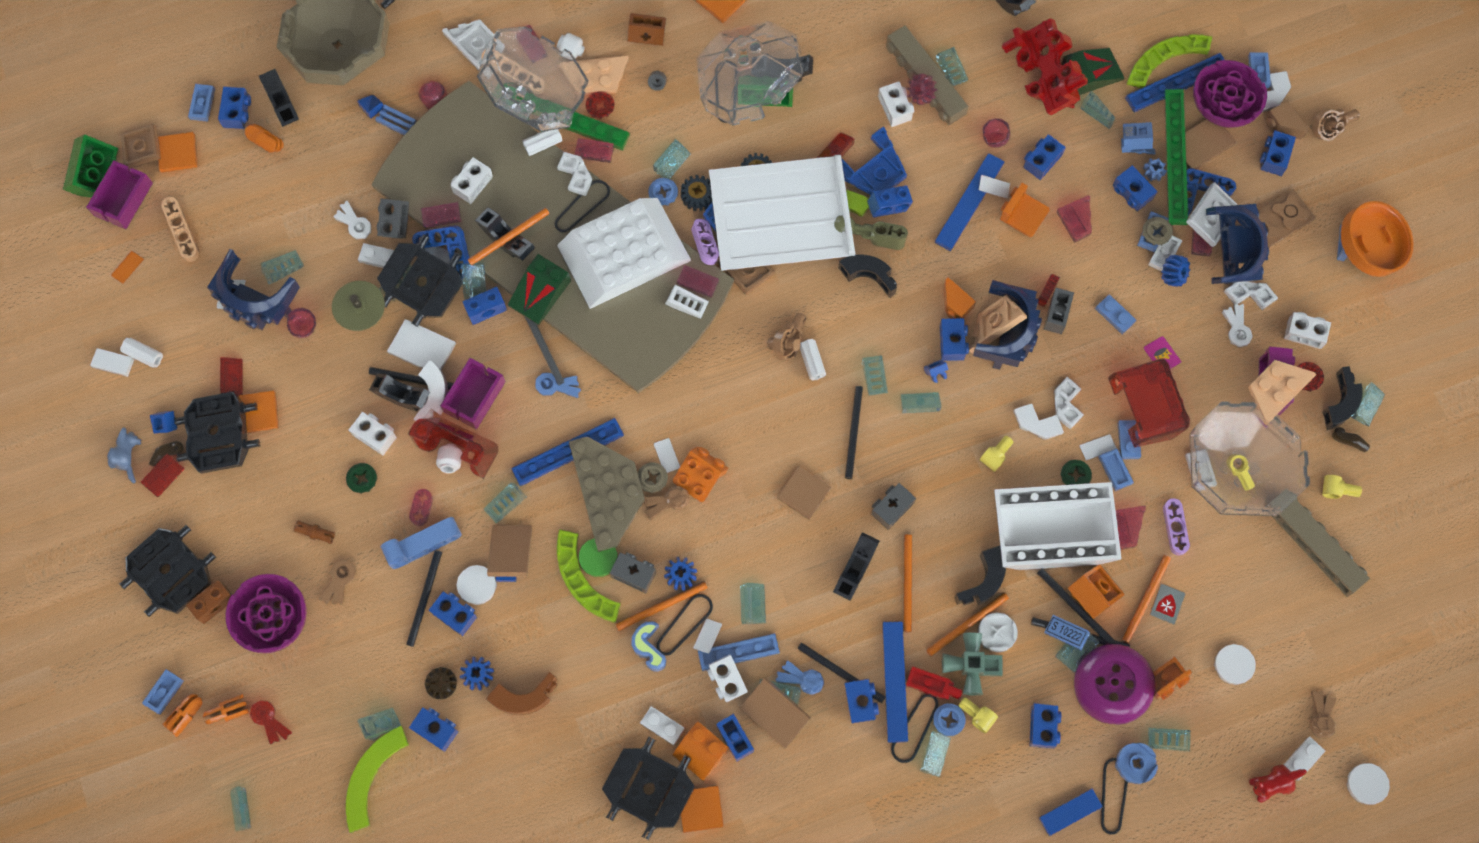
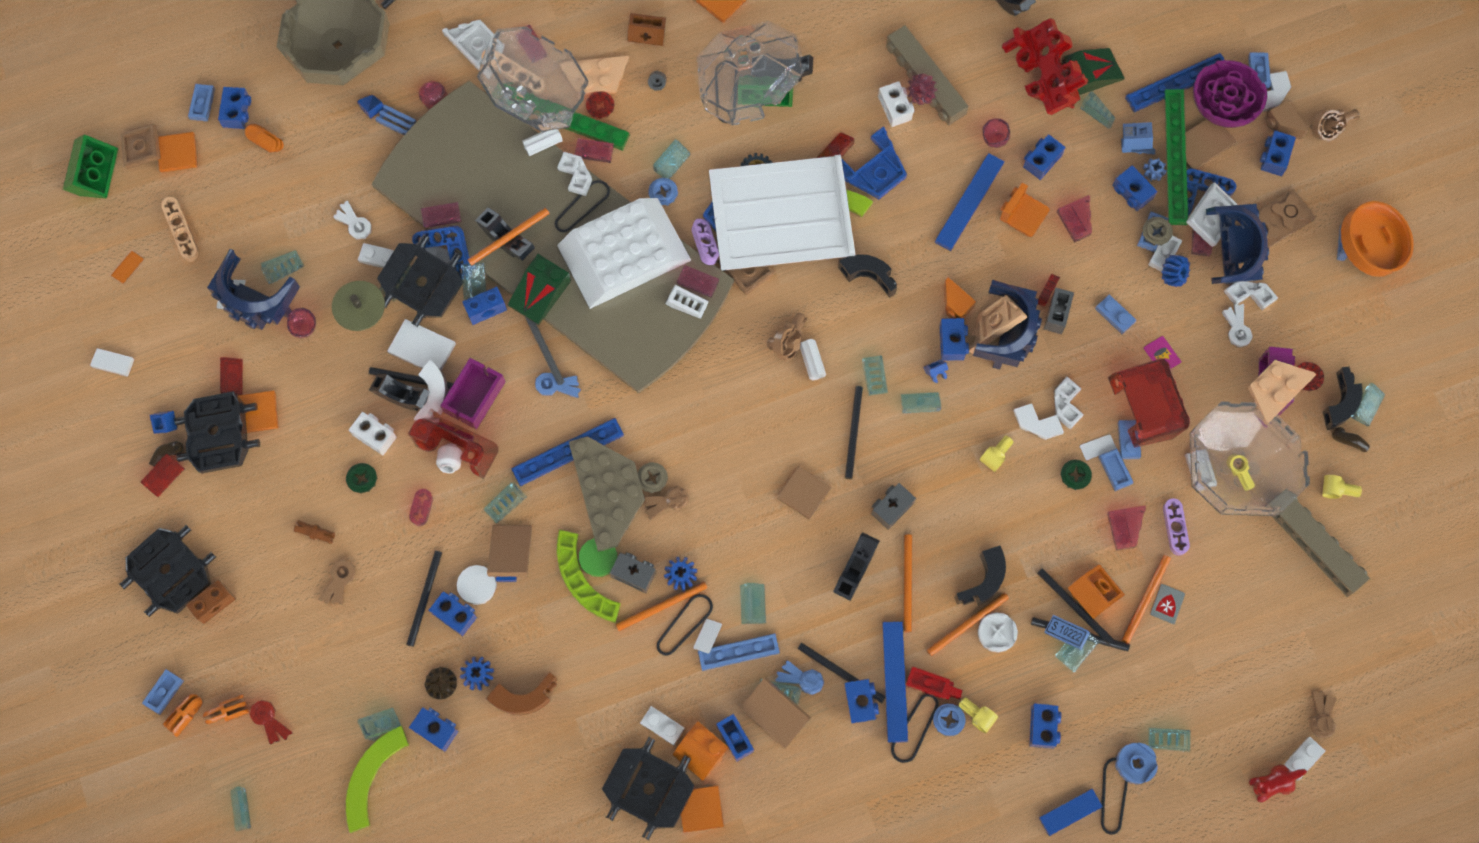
(119, 195): magenta piece -> none
(120, 456): sand blue animal -> none
(141, 352): white axle -> none
(243, 618): magenta brick -> none
(279, 97): black arch -> none
(398, 218): dark grey brick -> none
(421, 543): medium blue beam -> none
(475, 182): white brick -> none
(571, 43): white head -> none
(645, 649): medium blue animal -> none
(667, 455): white sticker -> none
(696, 199): black wheel -> none
(699, 473): orange bracket -> none
(731, 676): white brick -> none
(880, 233): olive beam -> none
(890, 201): blue brick -> none
(935, 754): clear light blue slope -> none
(957, 64): clear light blue slope -> none
(973, 664): sand green brick -> none
(994, 186): white sticker -> none
(1057, 526): white slope -> none
(1095, 698): magenta brick -> none
(1165, 50): lime tile -> none
(1170, 676): orange bracket -> none
(1235, 664): white tile -> none
(1307, 334): white brick -> none
(1368, 784): white tile -> none

